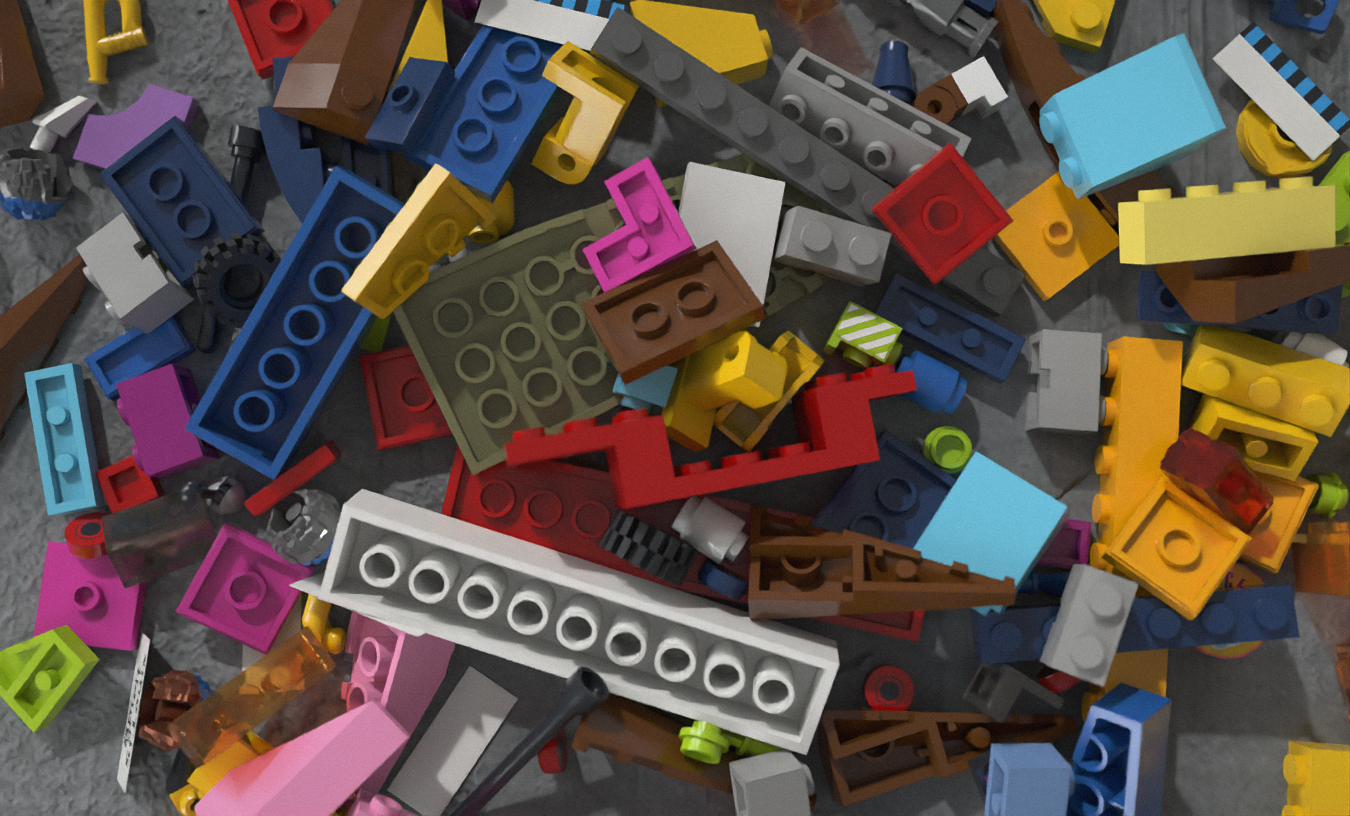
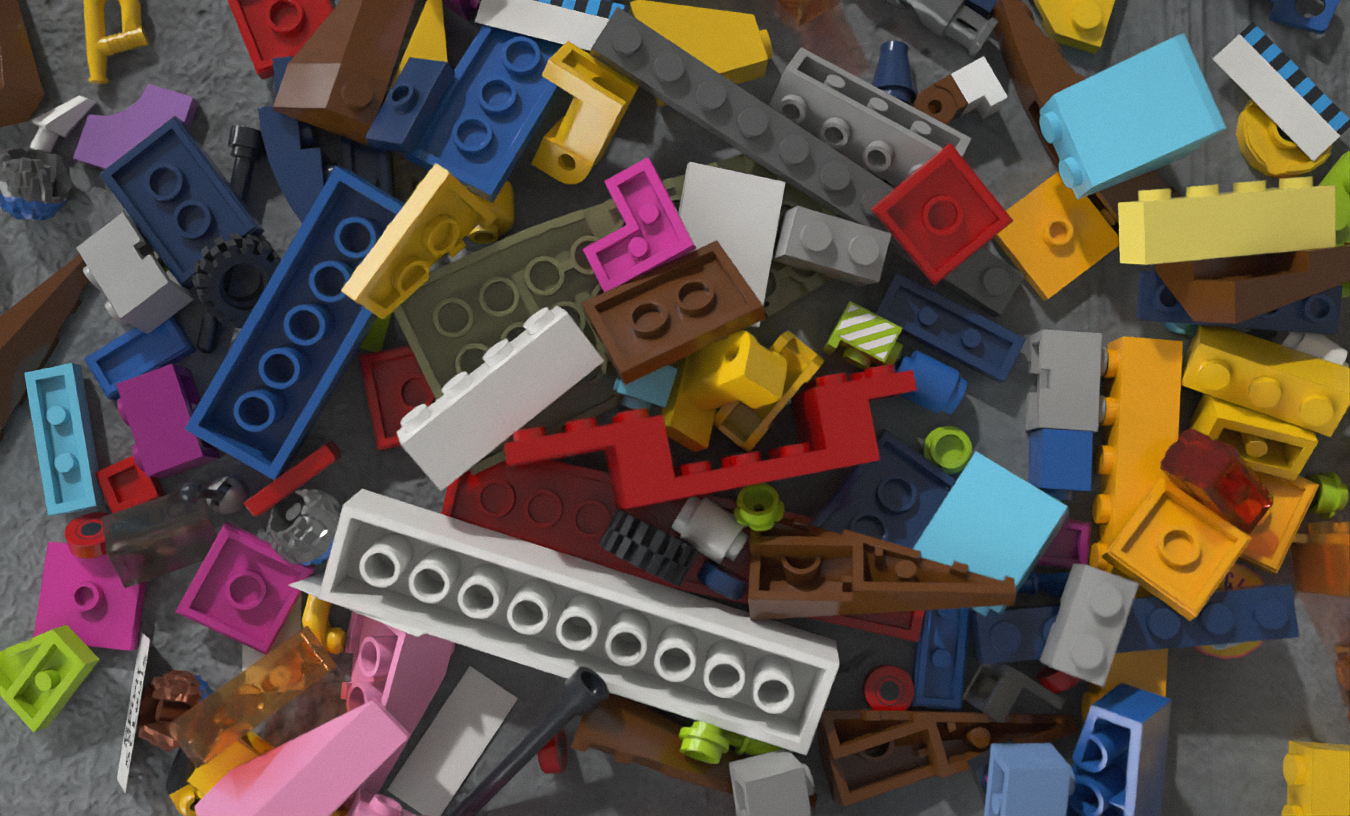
(498, 396): none -> white brick
(758, 497): none -> lime plate
(941, 659): none -> blue tile
(1060, 462): none -> blue brick

